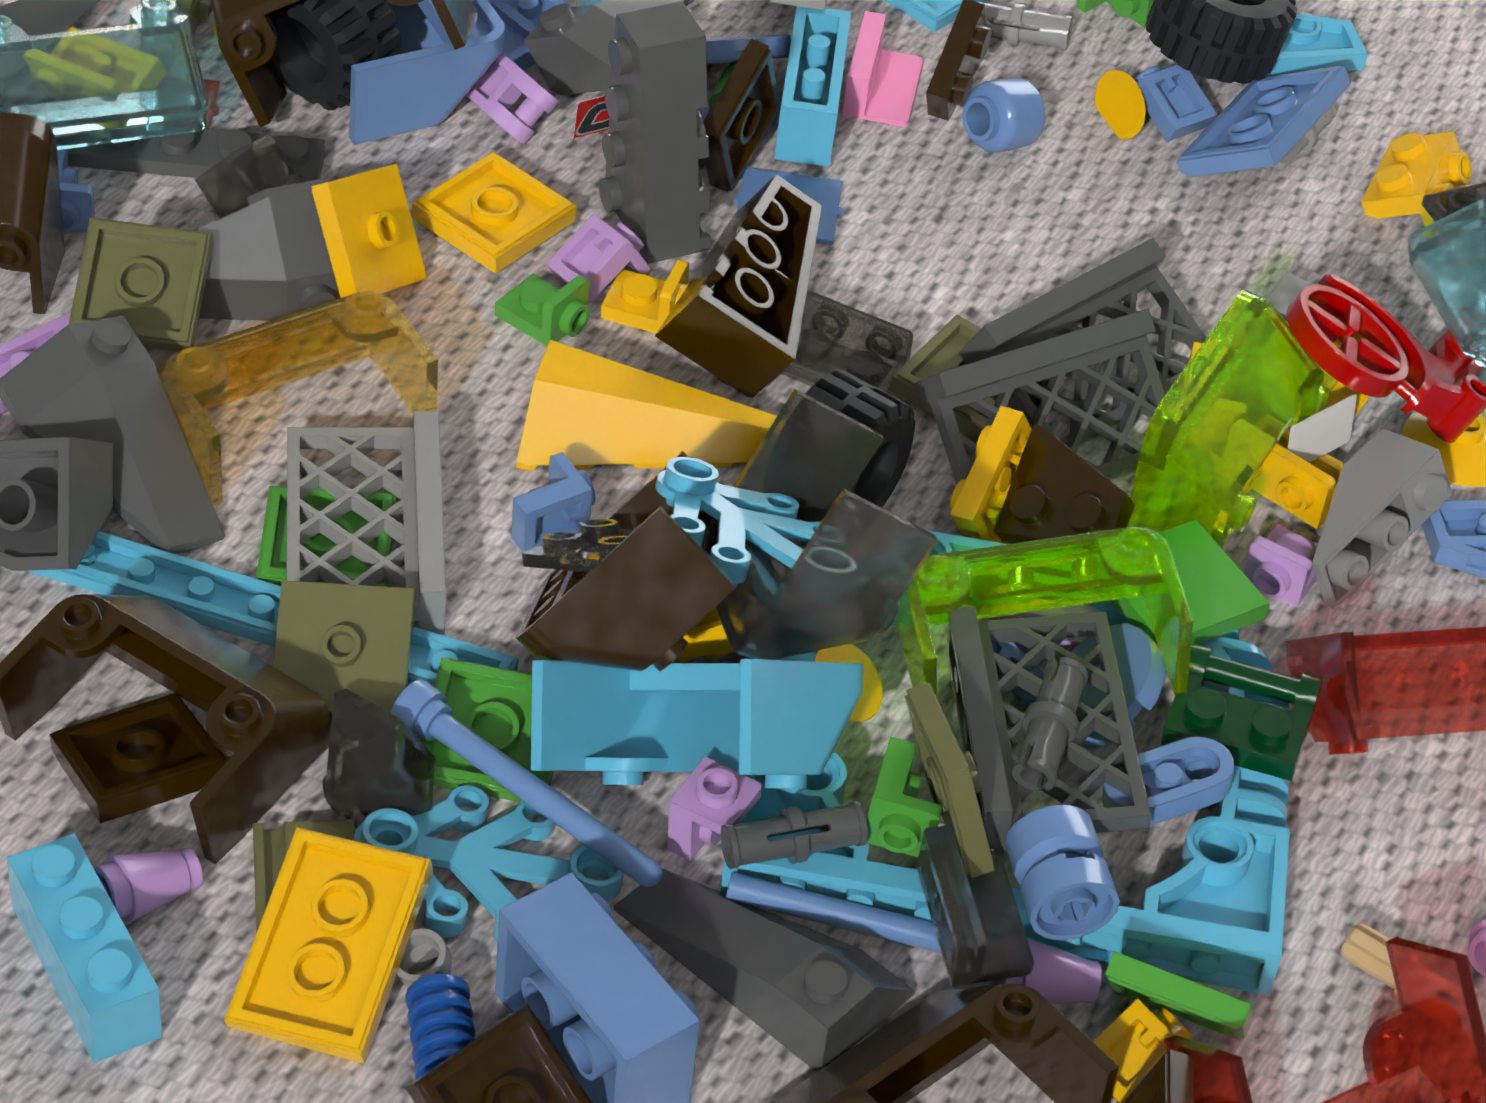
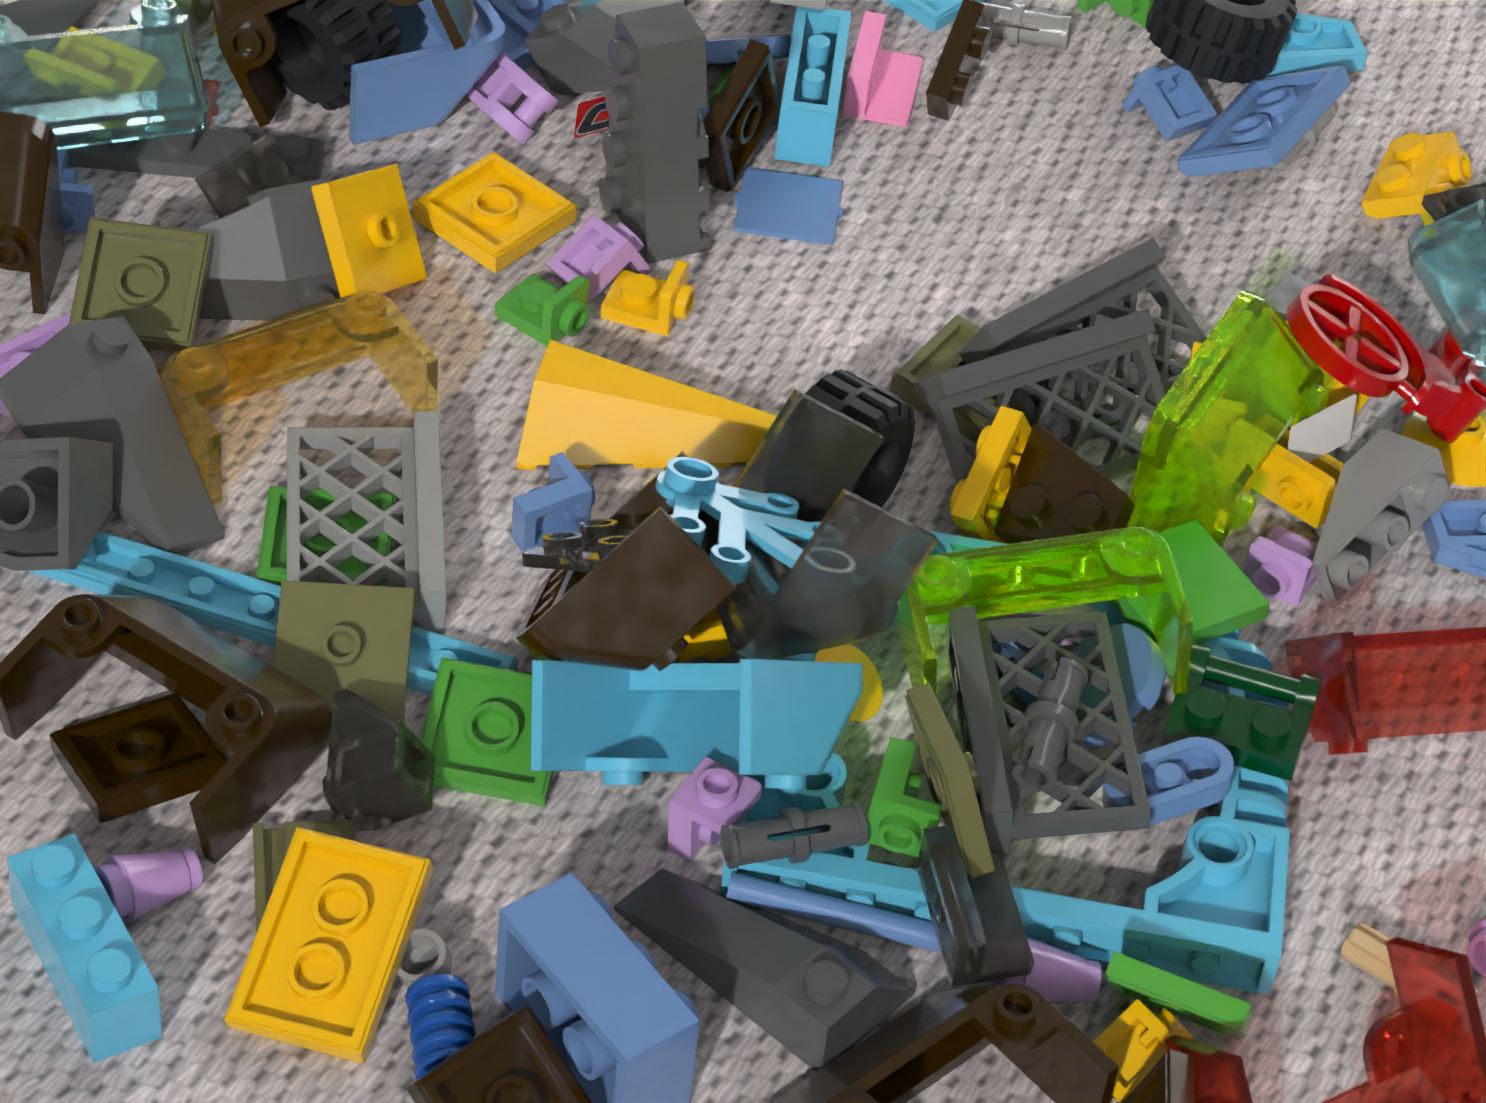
(429, 716): medium blue piece -> none
(480, 855): medium azure plant -> none
(750, 291): dark brown wedge -> none
(849, 340): clear smoke bracket -> none
(1004, 114): medium blue head -> none
(1061, 872): medium blue wheel -> none
(1120, 103): yellow sticker -> none

